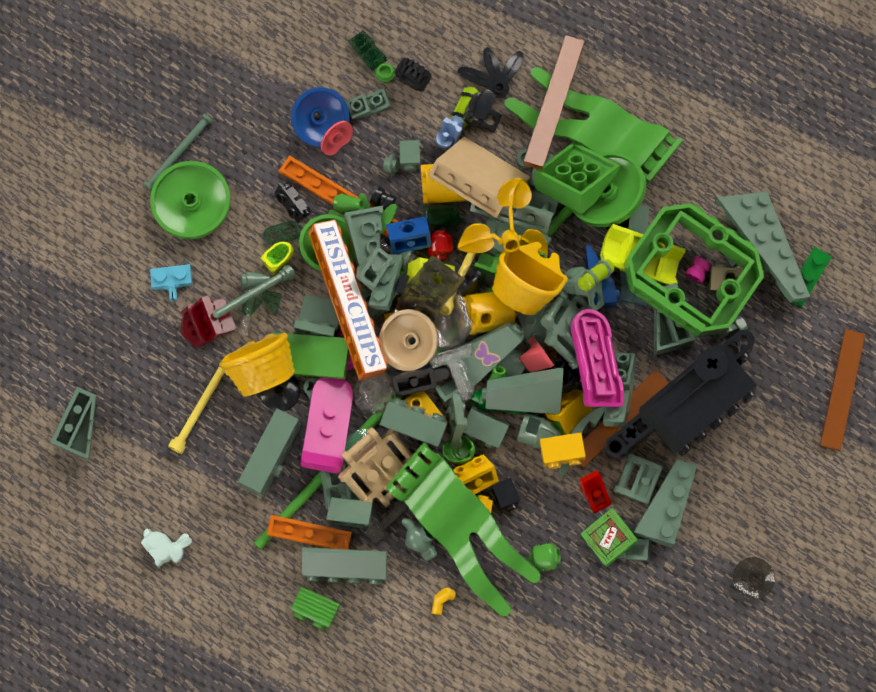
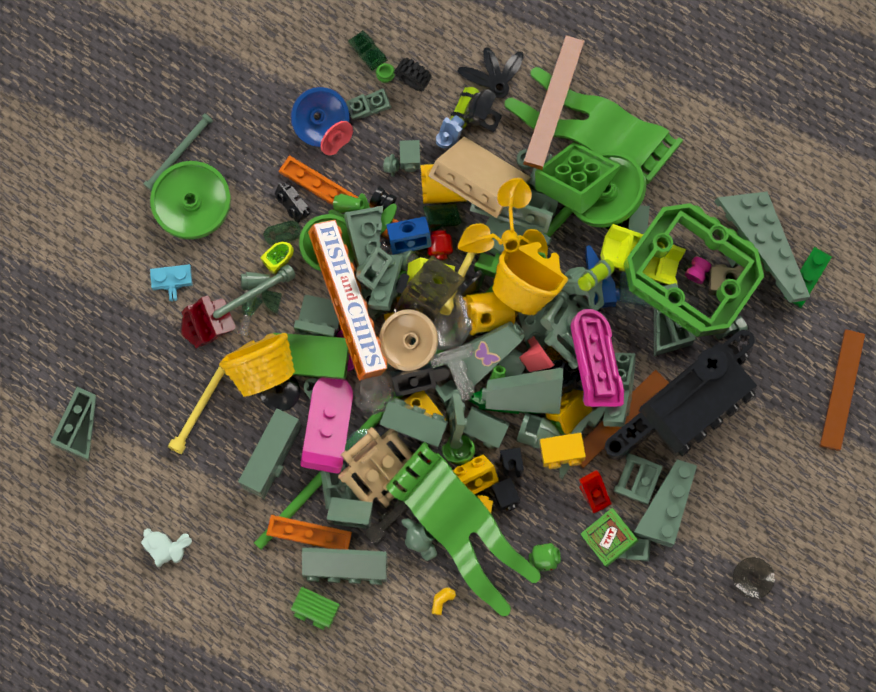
(513, 459): none -> black hinge

